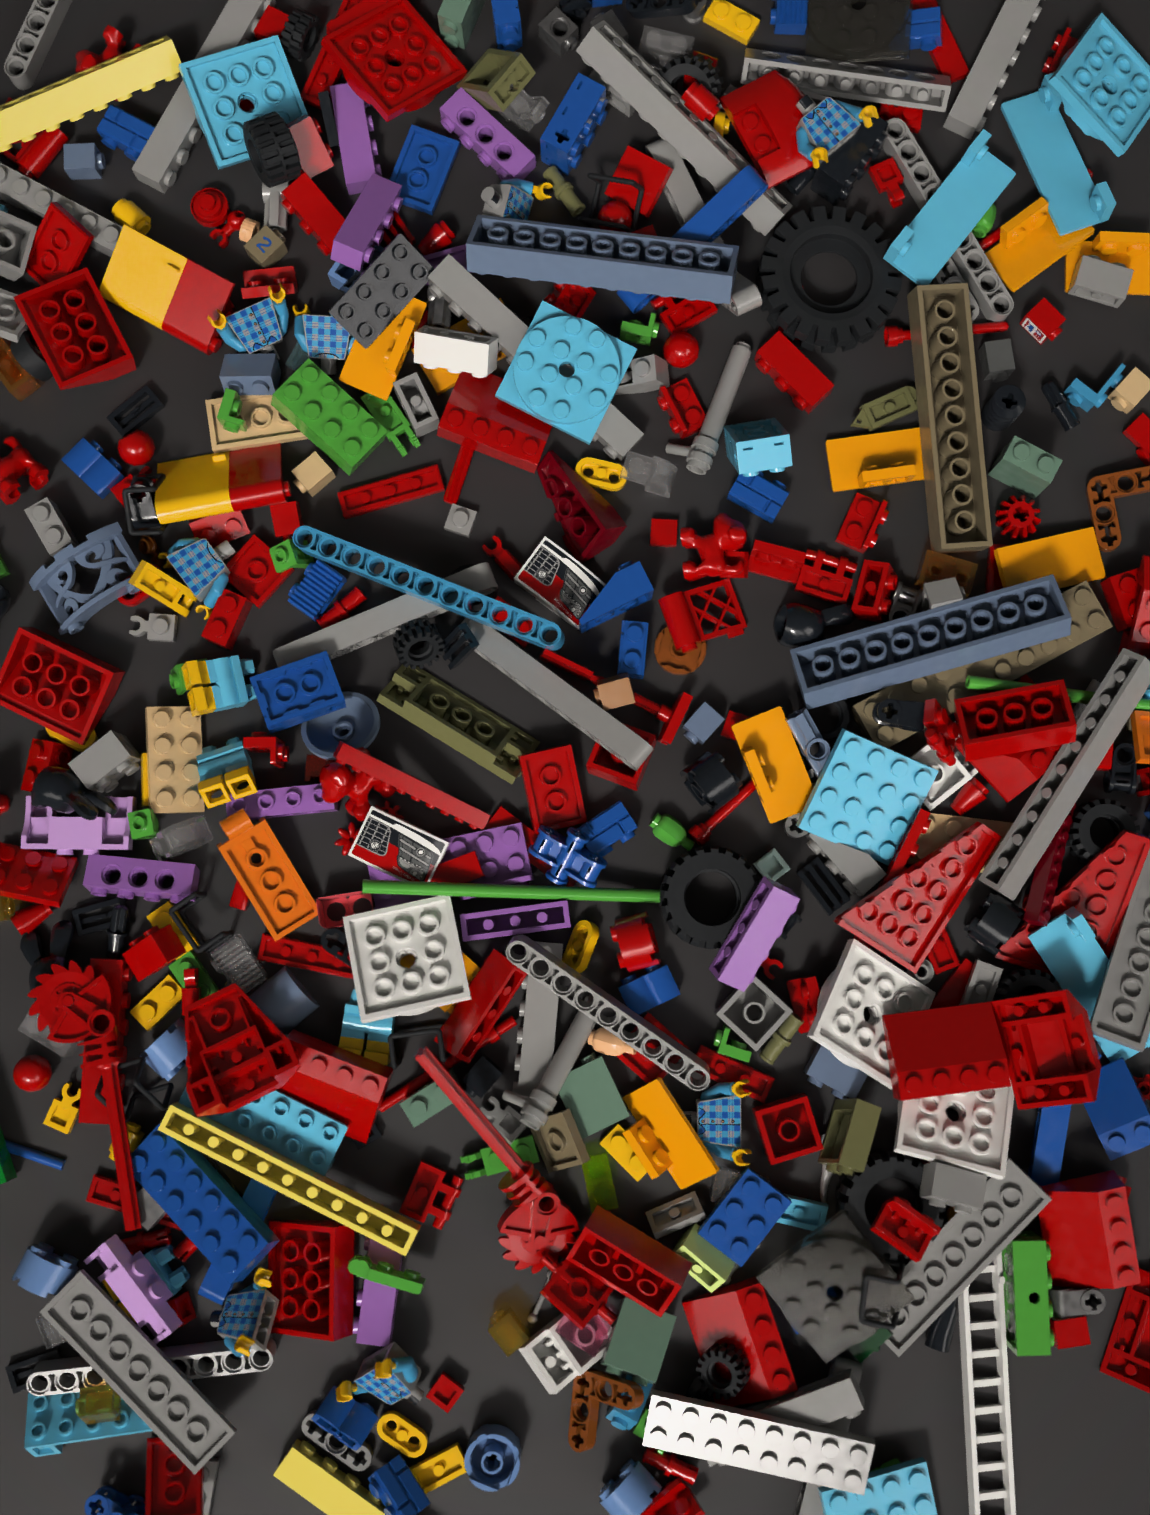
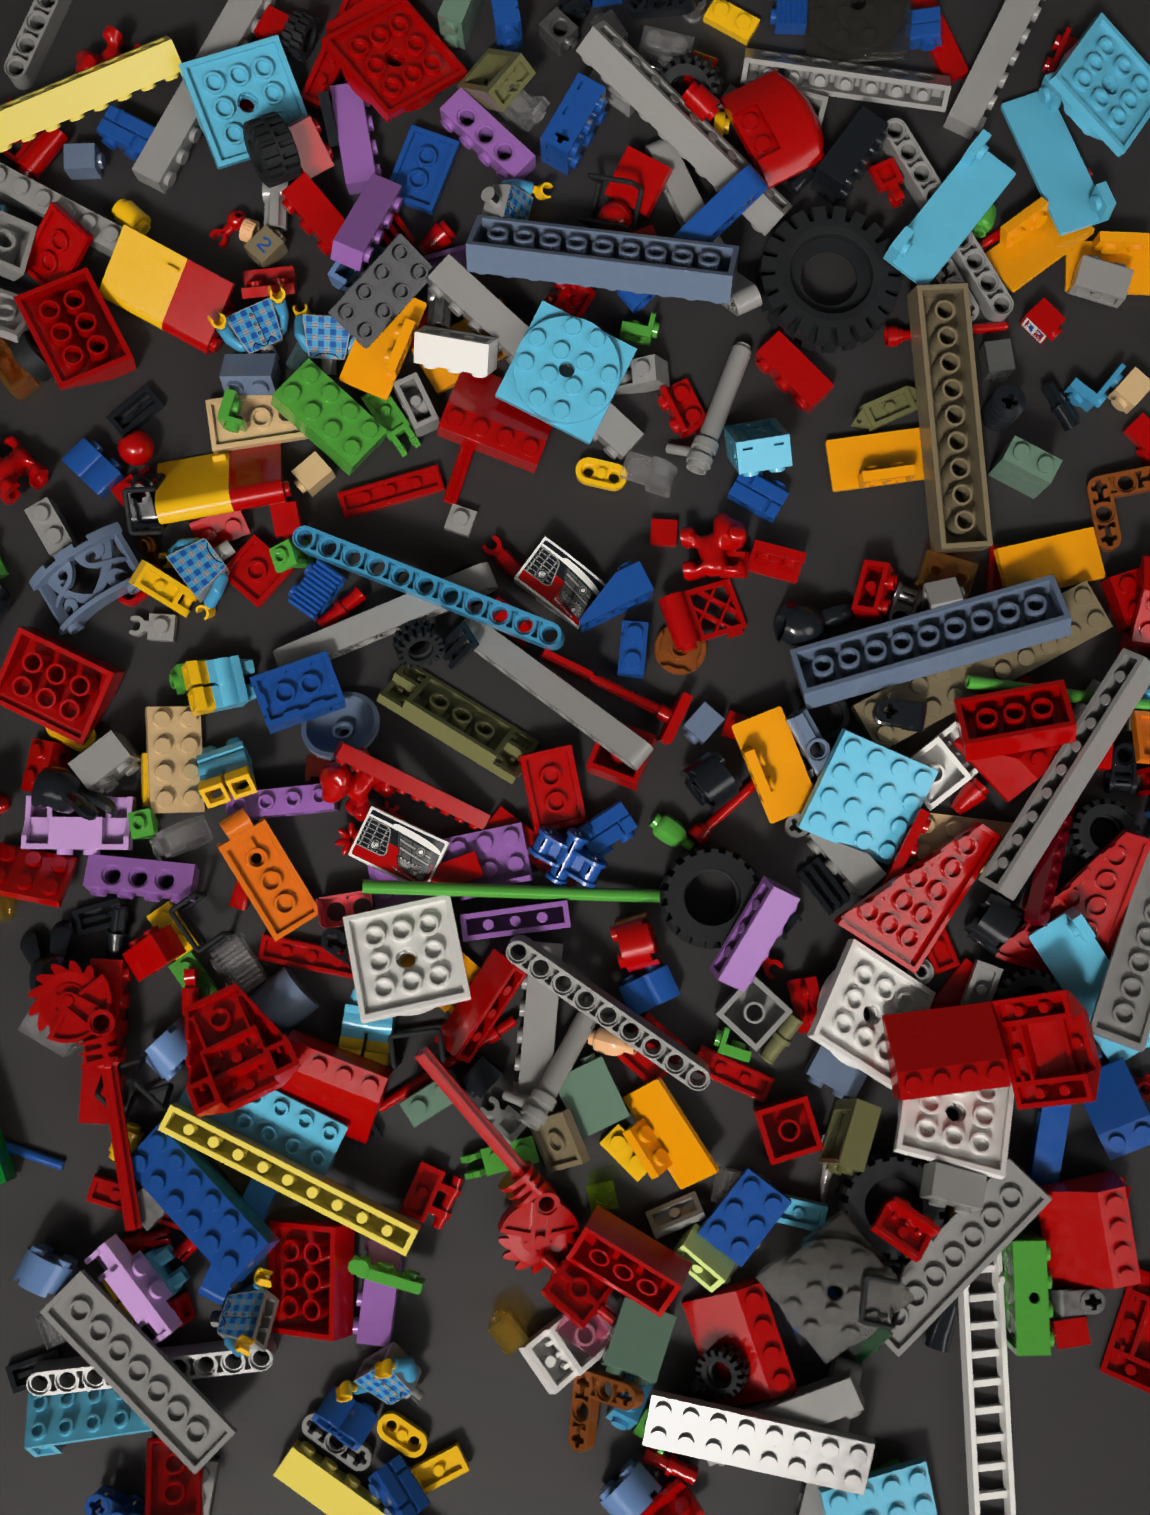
(30, 917): red cone -> none
(32, 1073): red piece -> none
(63, 1111): yellow plate -> none
(98, 1404): clear yellow brick -> none
(158, 1002): yellow plate -> none
(210, 207): red plate -> none
(227, 619): red brick -> none
(263, 743): red bracket -> none
(445, 1392): red plate -> none
(490, 1474): medium blue brick -> none
(533, 1317): light grey hinge -> none
(564, 191): olive pin -> none
(581, 945): yellow plate -> none
(585, 515): dark red wedge -> none
(597, 1169): clear neon green plate -> none
(614, 692): medium nougat brick -> none
(681, 349): red piece -> none
(683, 314): red plate -> none
(719, 1120): torso -> none
(772, 865): light aqua tile -> none
(822, 583): red plate -> none
(828, 126): torso -> none
(861, 523): red bracket -> none
(910, 116): red plate -> none
(940, 731): red plate -> none
(1019, 508): red gear -> none

